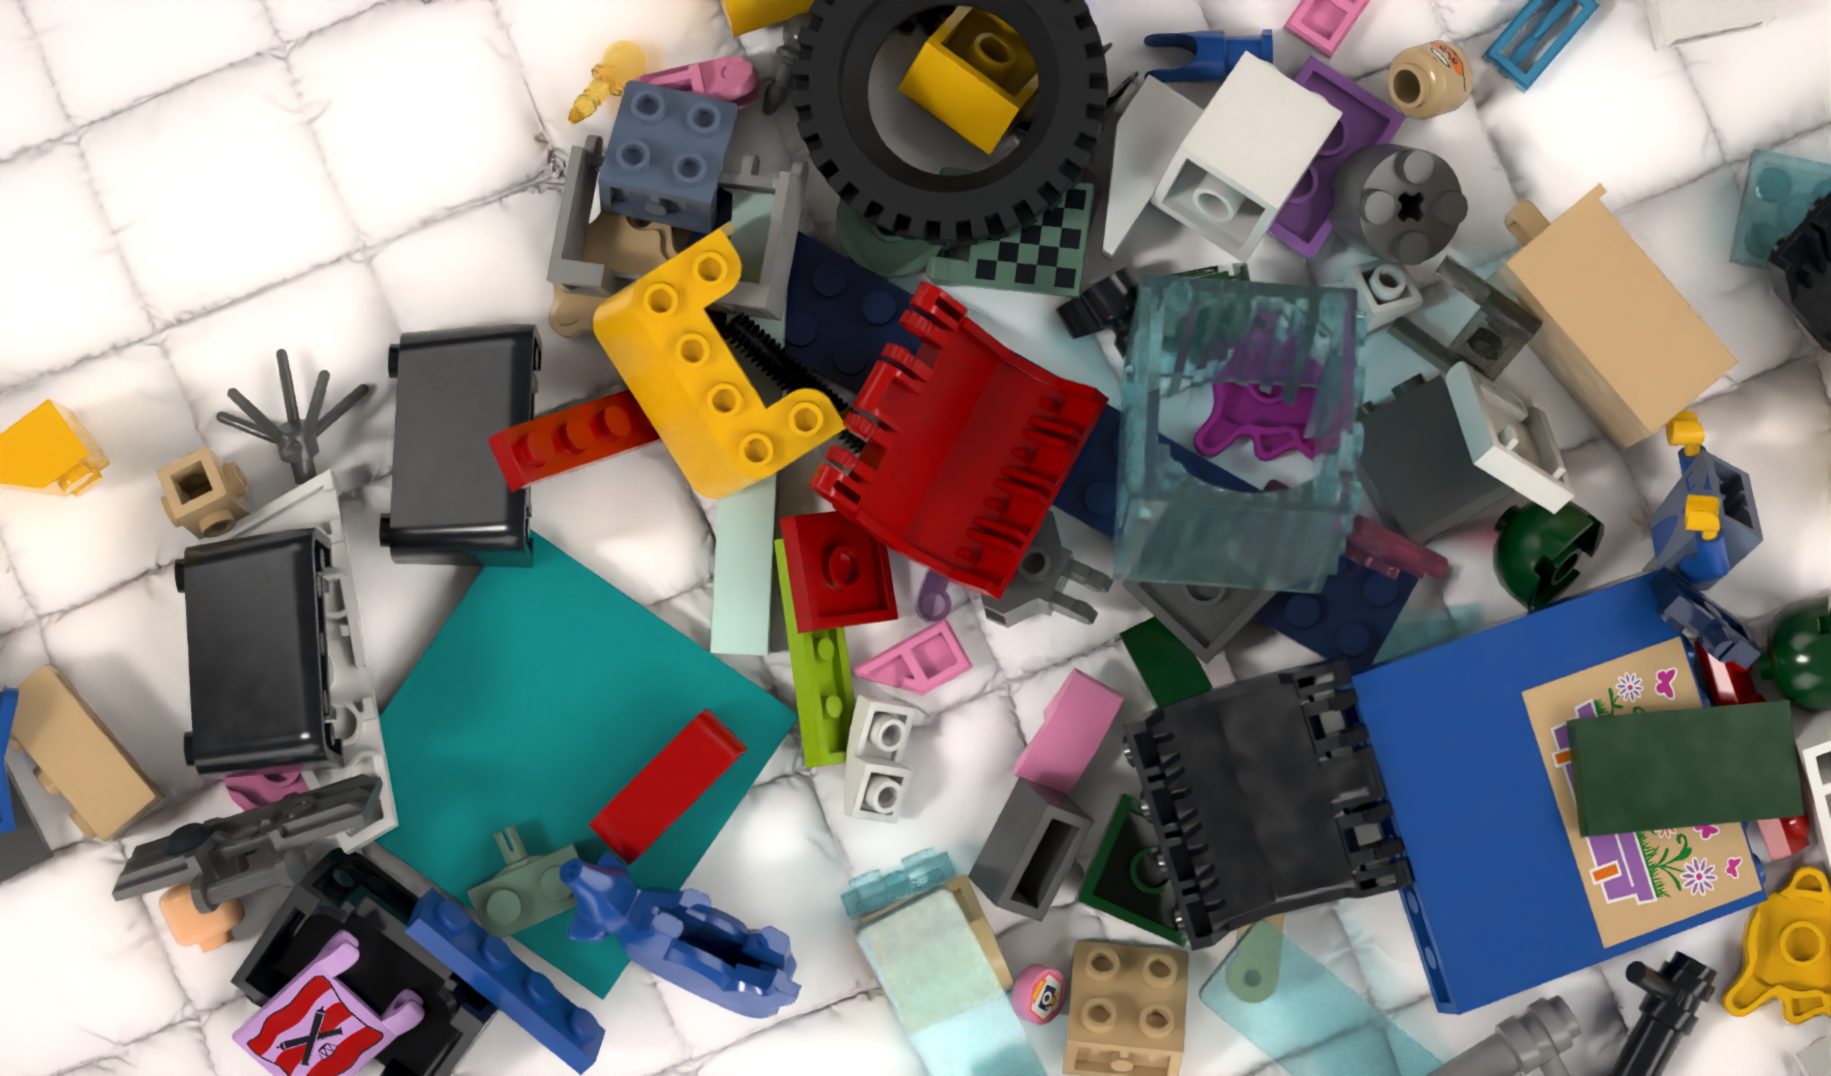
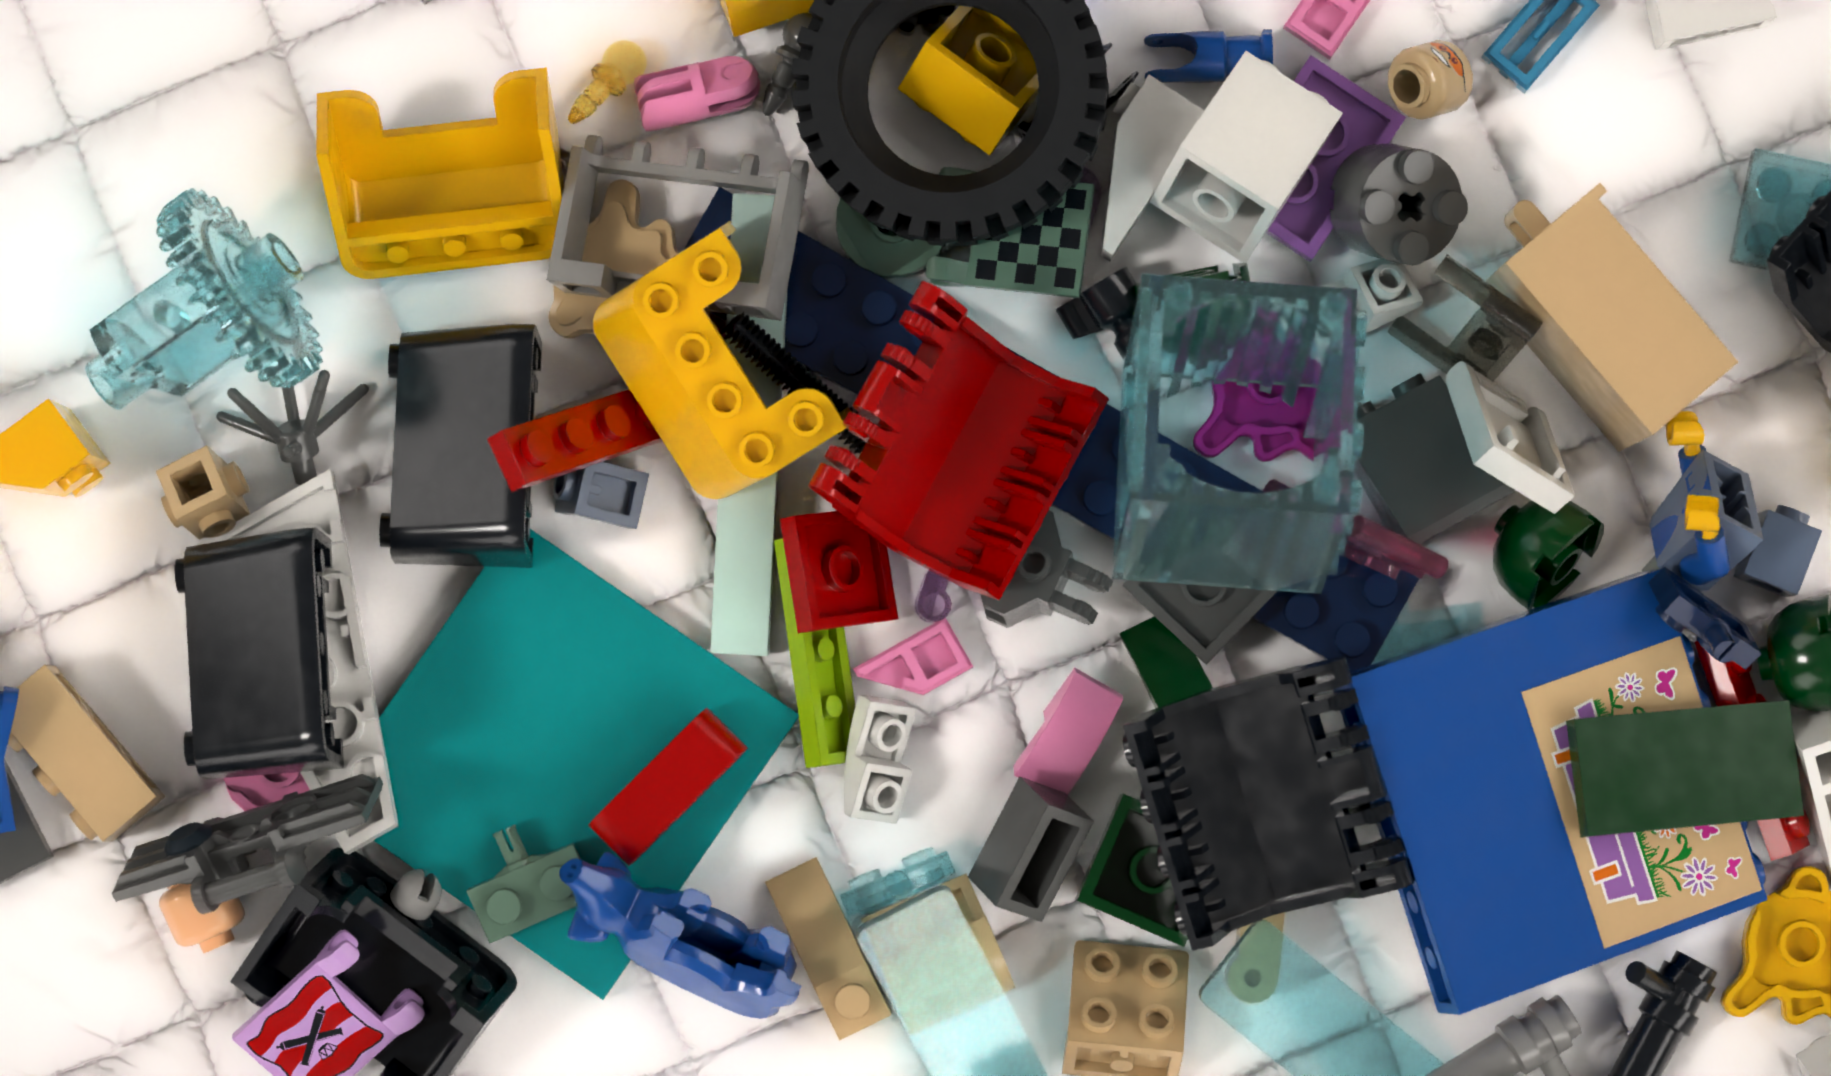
(213, 307): none -> clear light blue piece
(416, 894): none -> light grey hinge
(444, 189): none -> yellow windscreen
(506, 980): blue plate -> none
(602, 494): none -> sand blue bracket
(666, 156): sand blue bracket -> none
(828, 949): none -> tan slope
(1038, 994): tile -> none
(1783, 555): none -> sand blue brick

